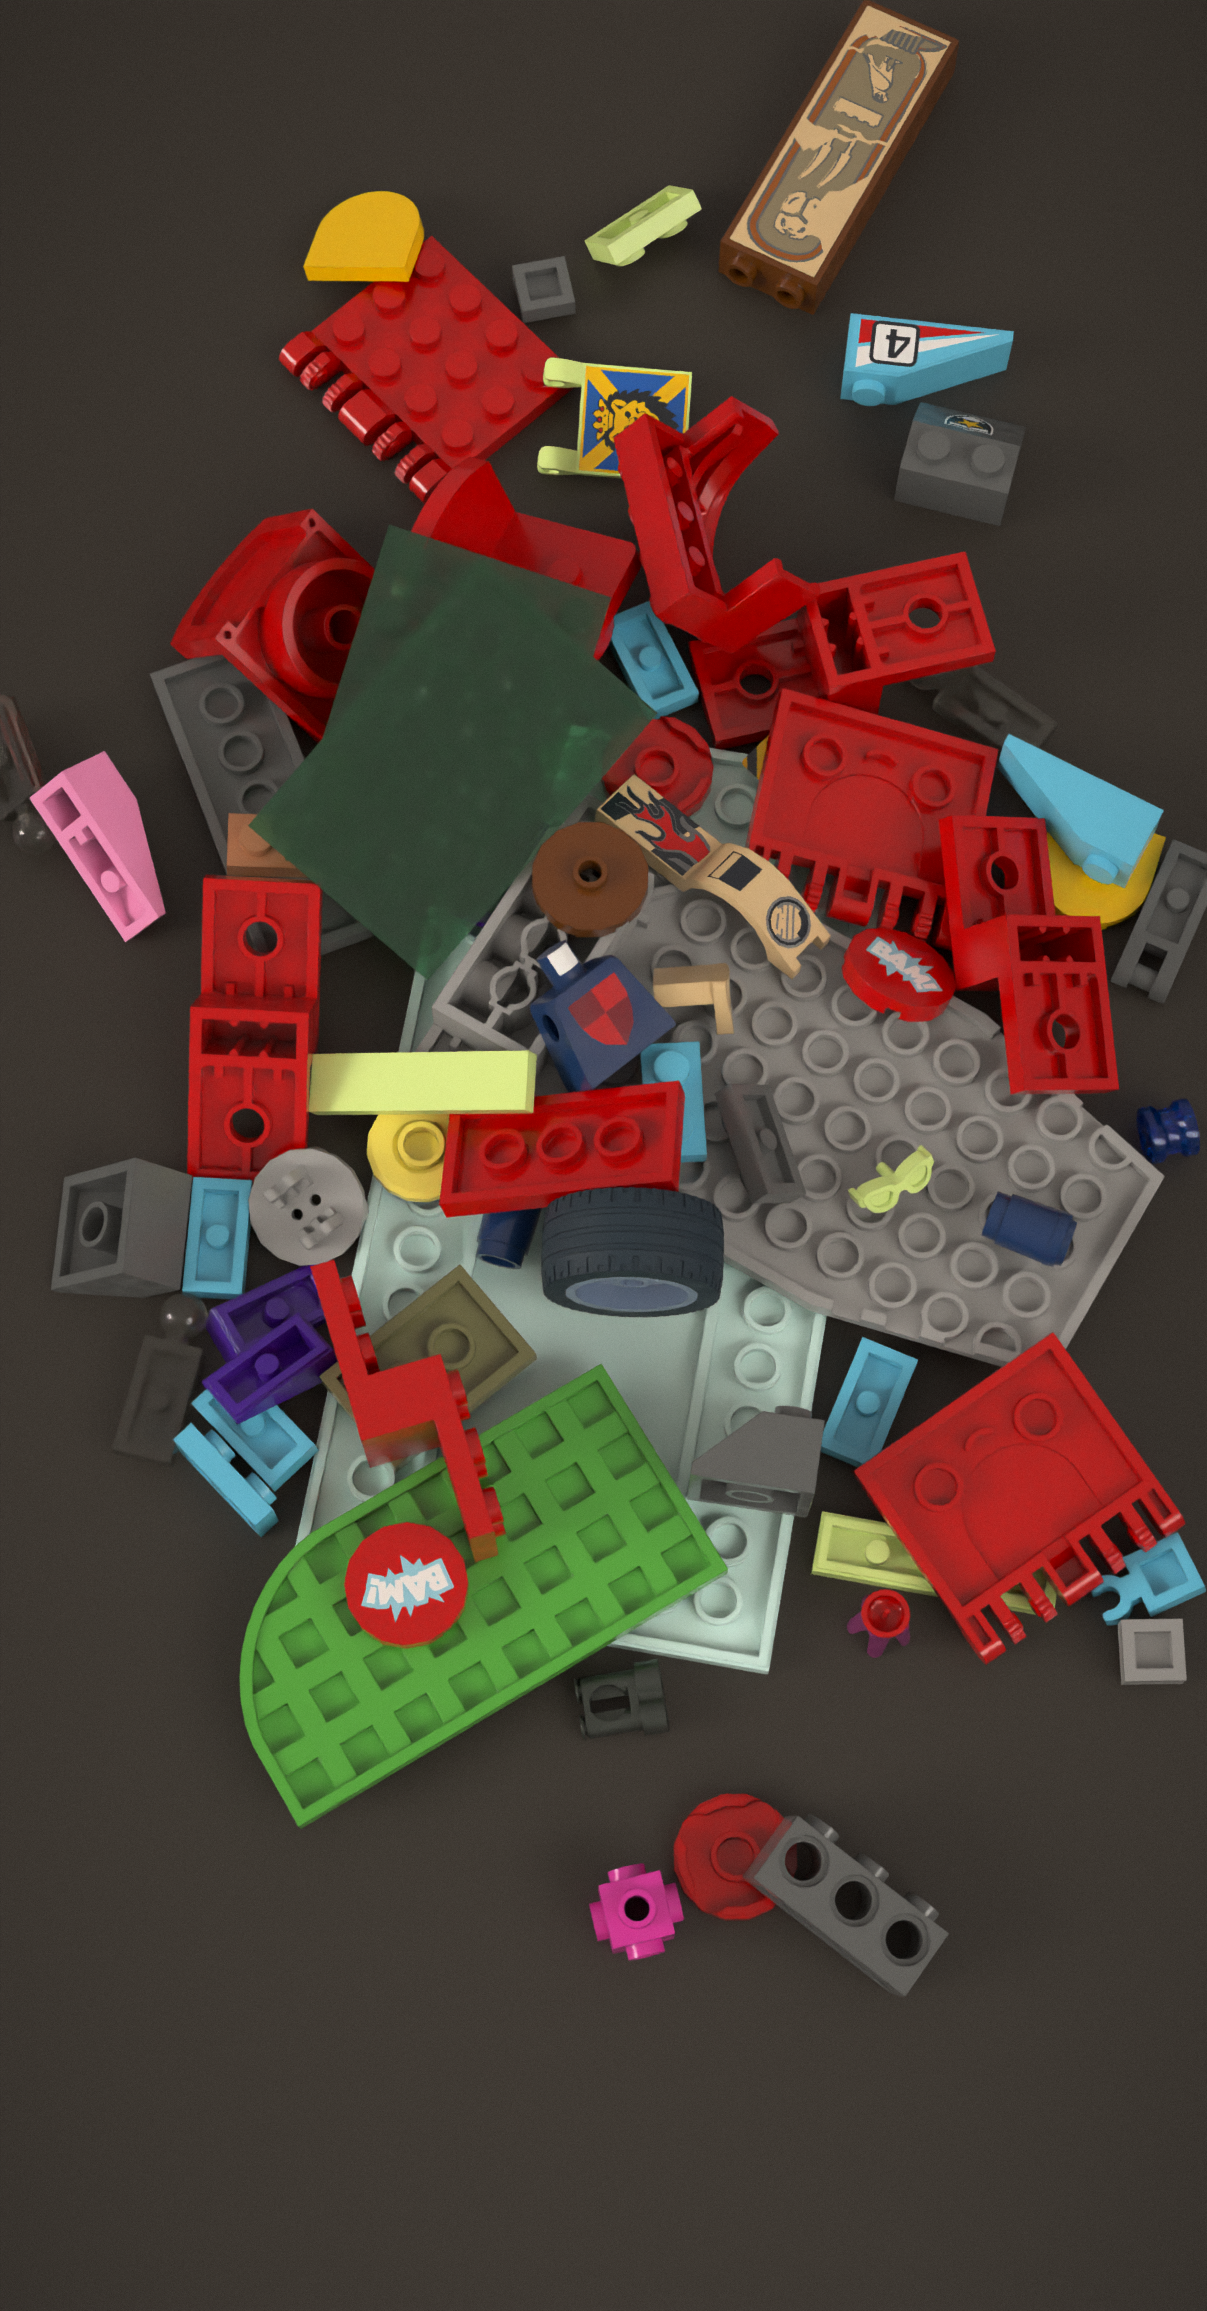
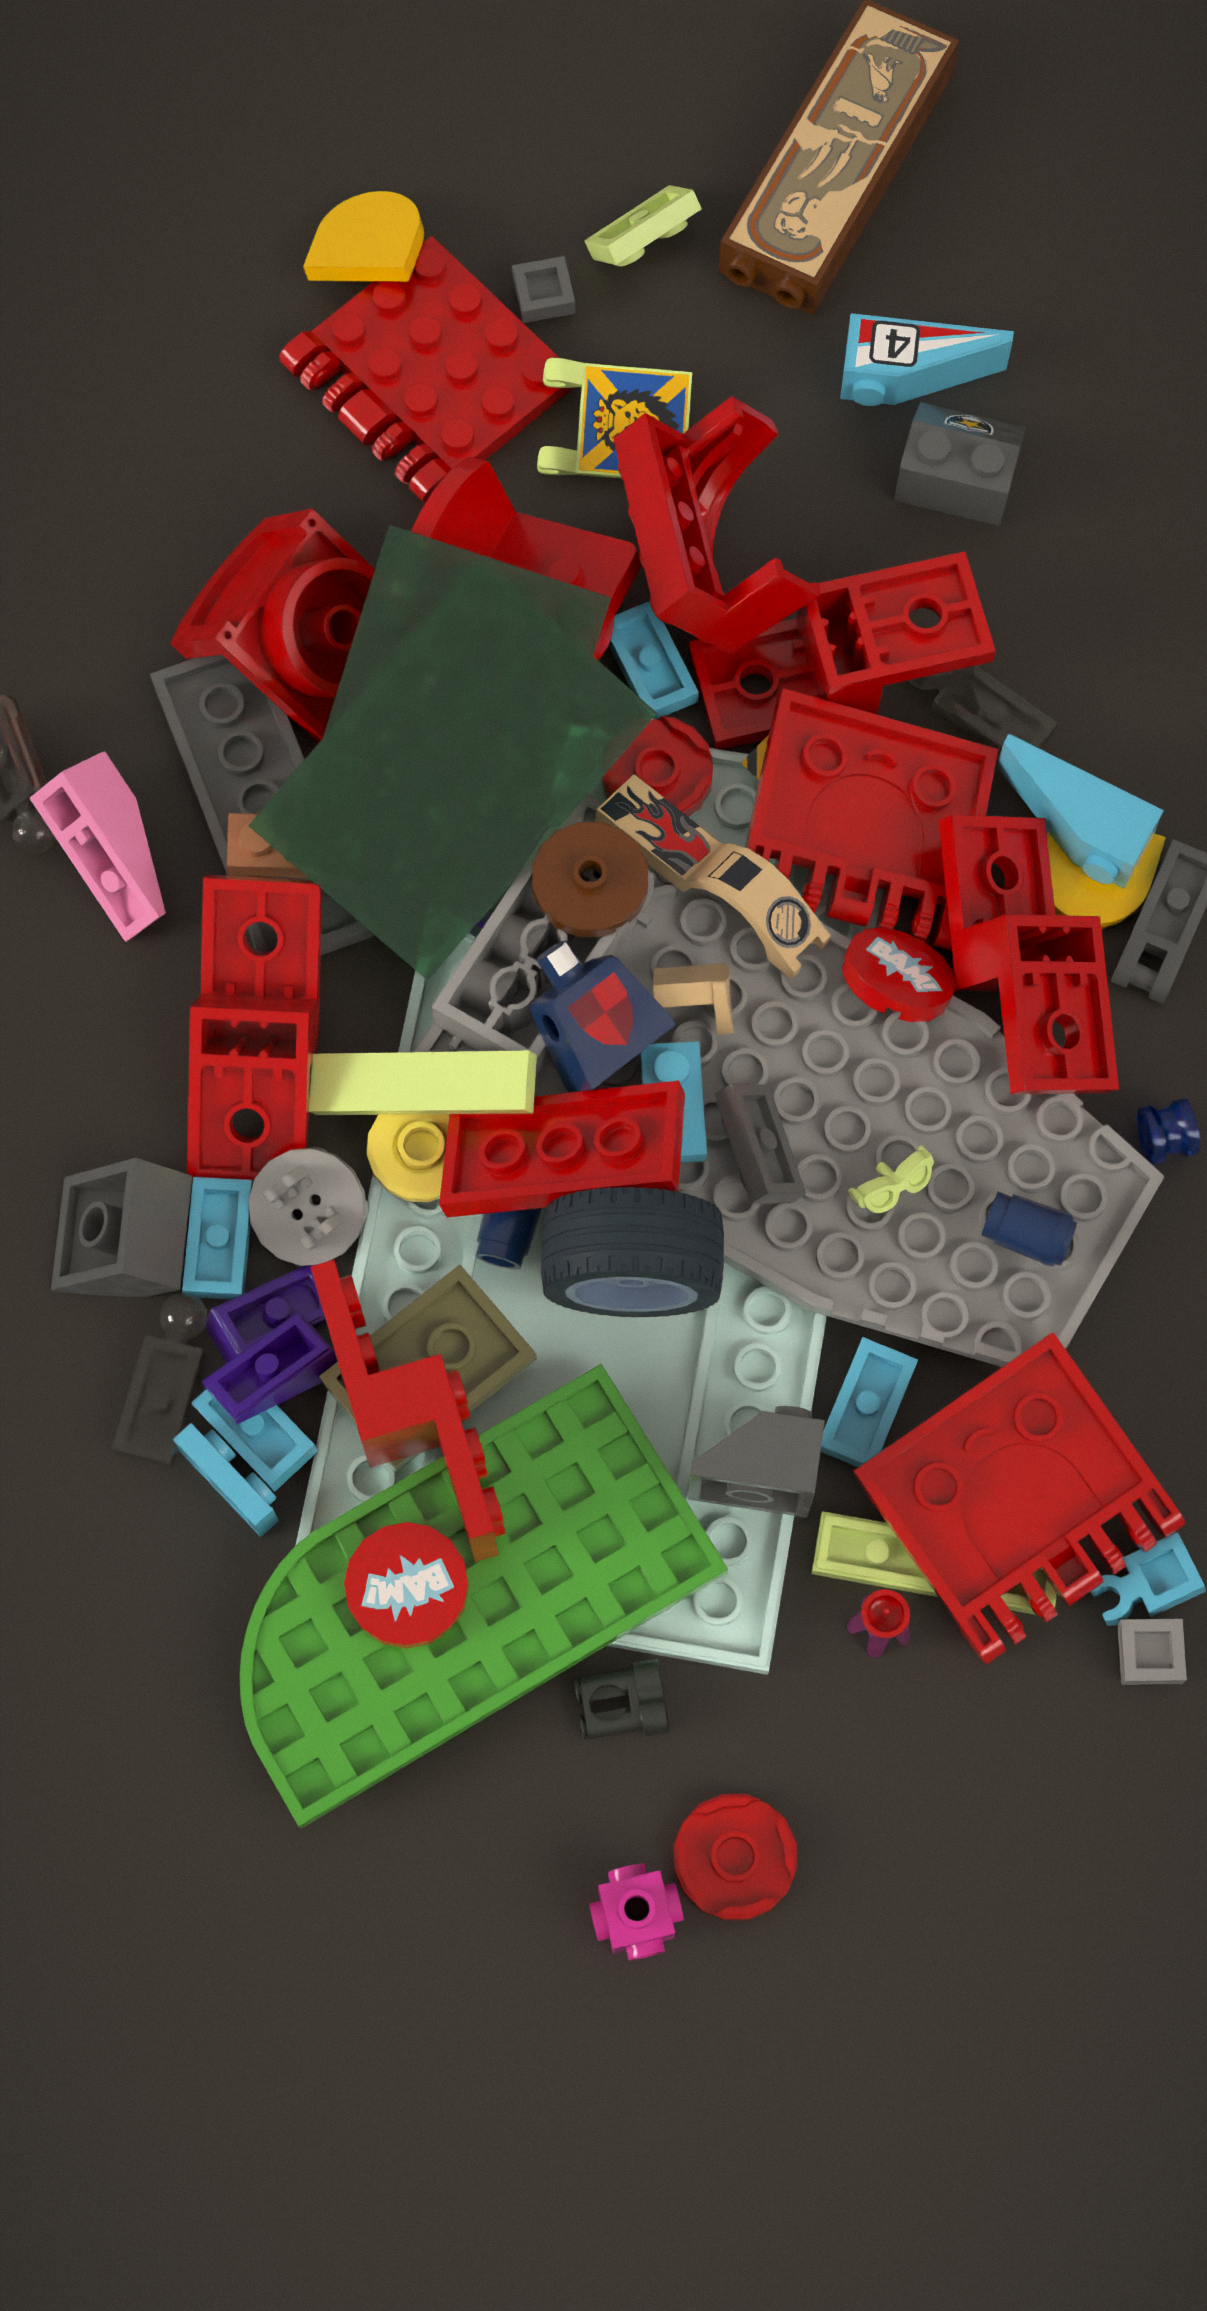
(813, 1903): dark grey brick -> none

